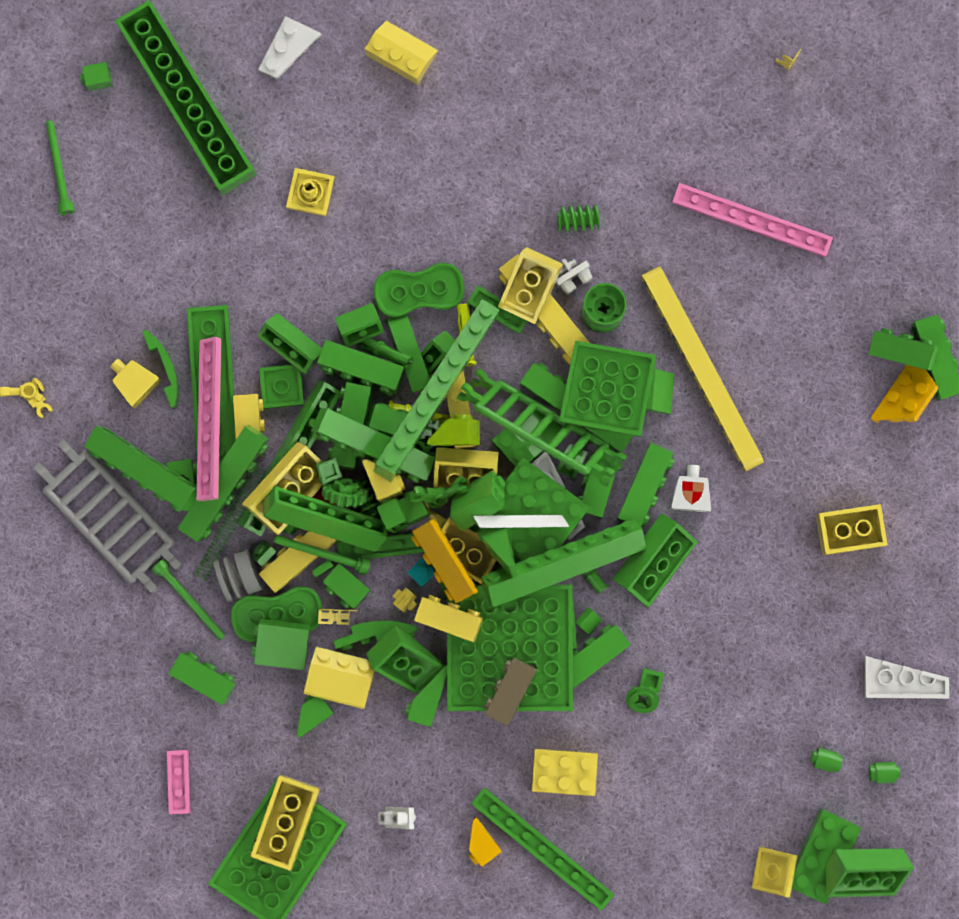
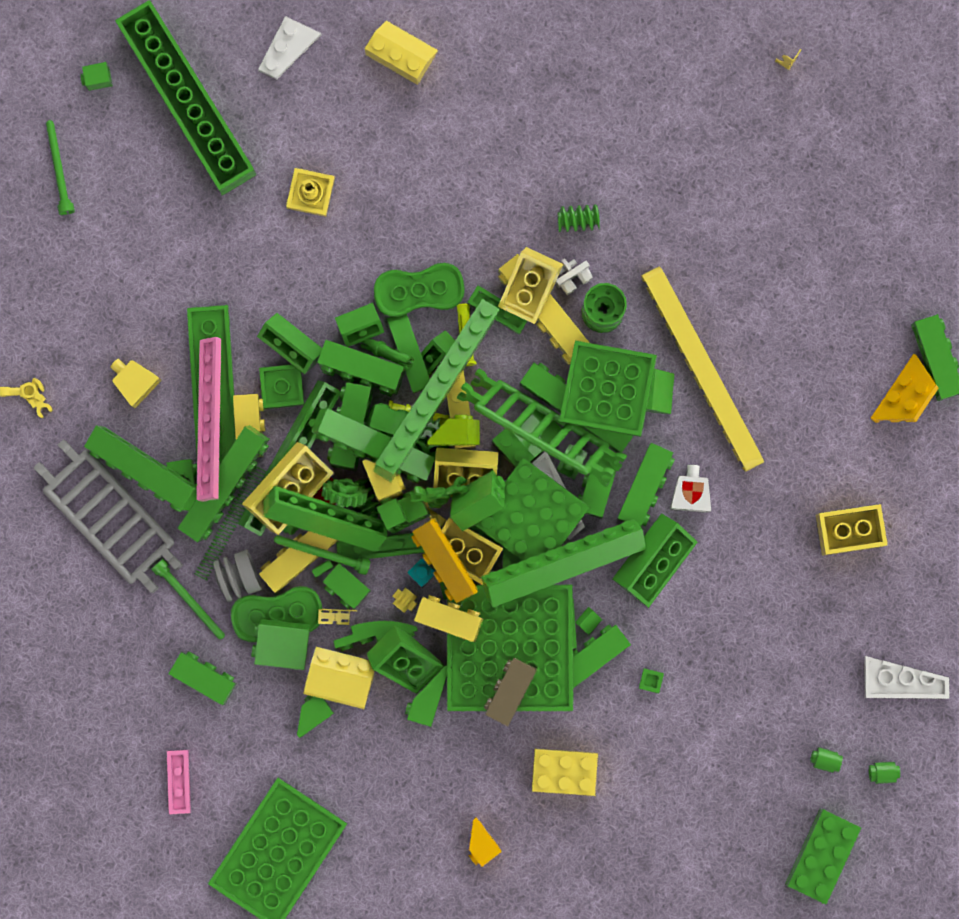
(171, 391): bright green slope -> none
(263, 553): bright green plate -> none
(285, 822): light yellow brick -> none
(328, 470): bright green tile -> none
(397, 817): white hips -> none
(499, 545): bright green slope -> none
(521, 521): white sticker -> none
(542, 849): bright green plate -> none
(595, 580): bright green pin -> none
(642, 705): bright green gear -> none
(752, 220): bright pink plate -> none
(774, 872): light yellow tile -> none
(866, 872): bright green slope -> none
(903, 349): bright green brick -> none

